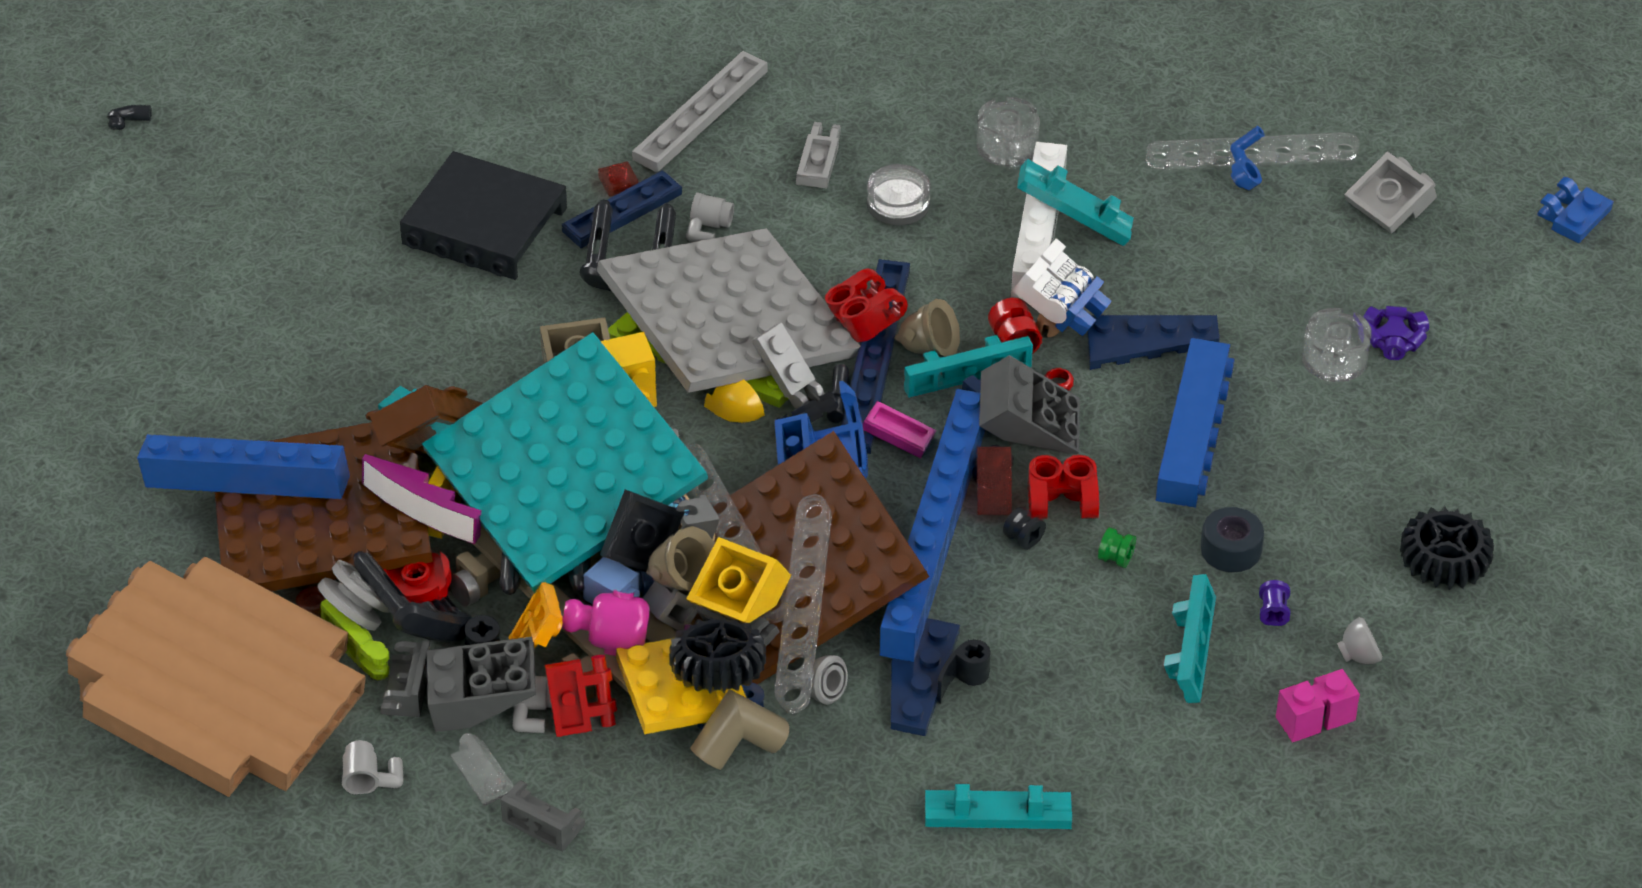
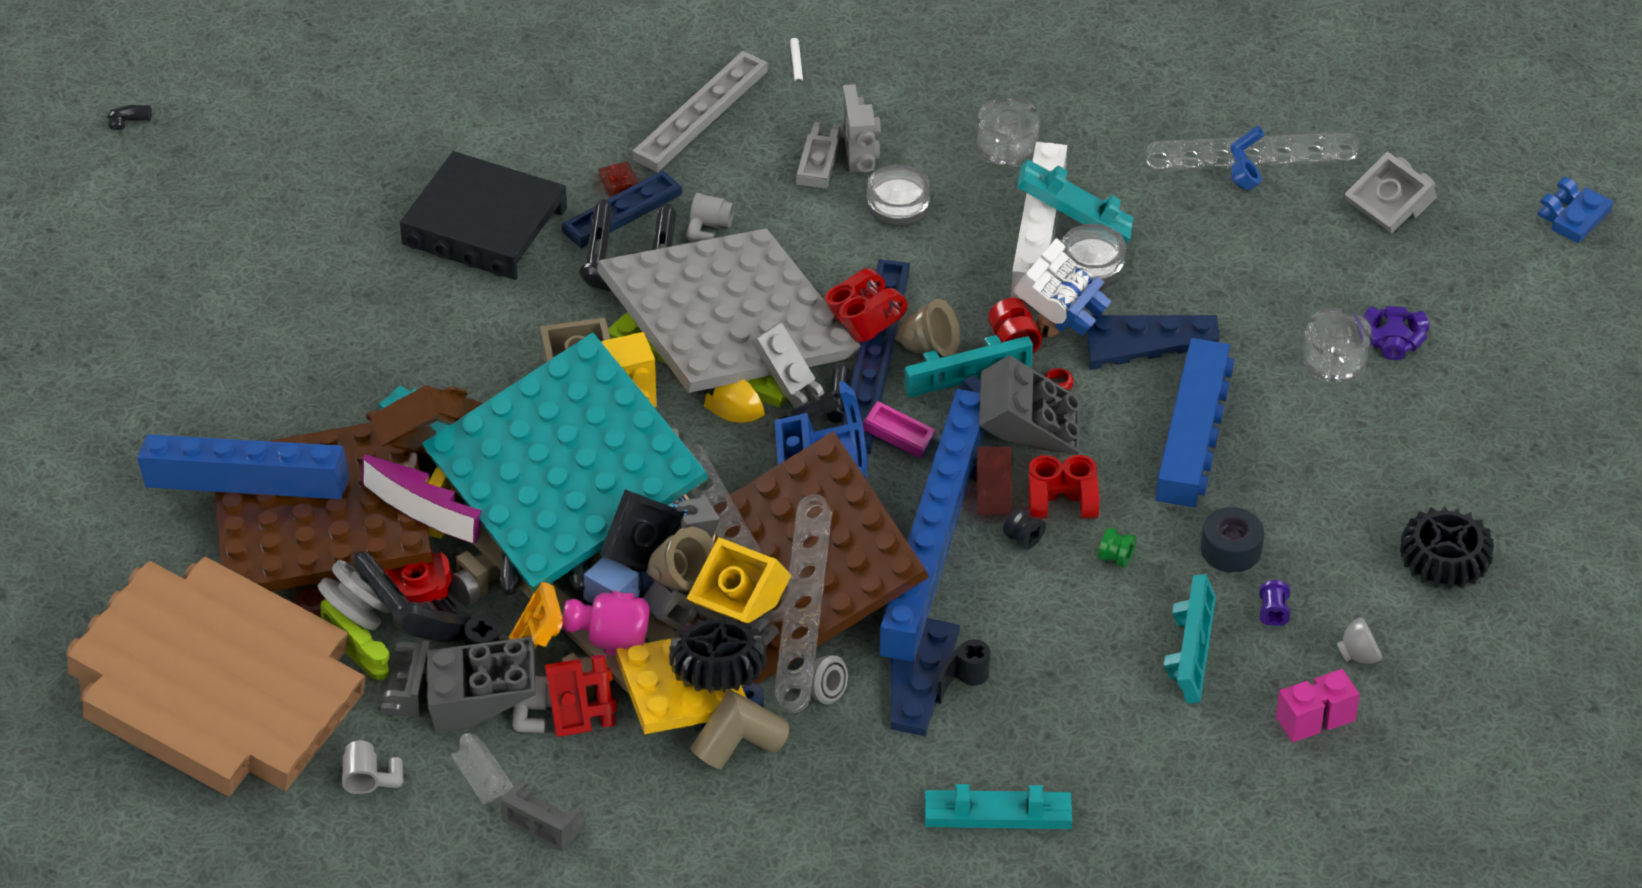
(796, 59): none -> white piece
(859, 132): none -> light grey plate
(1096, 249): none -> clear piece

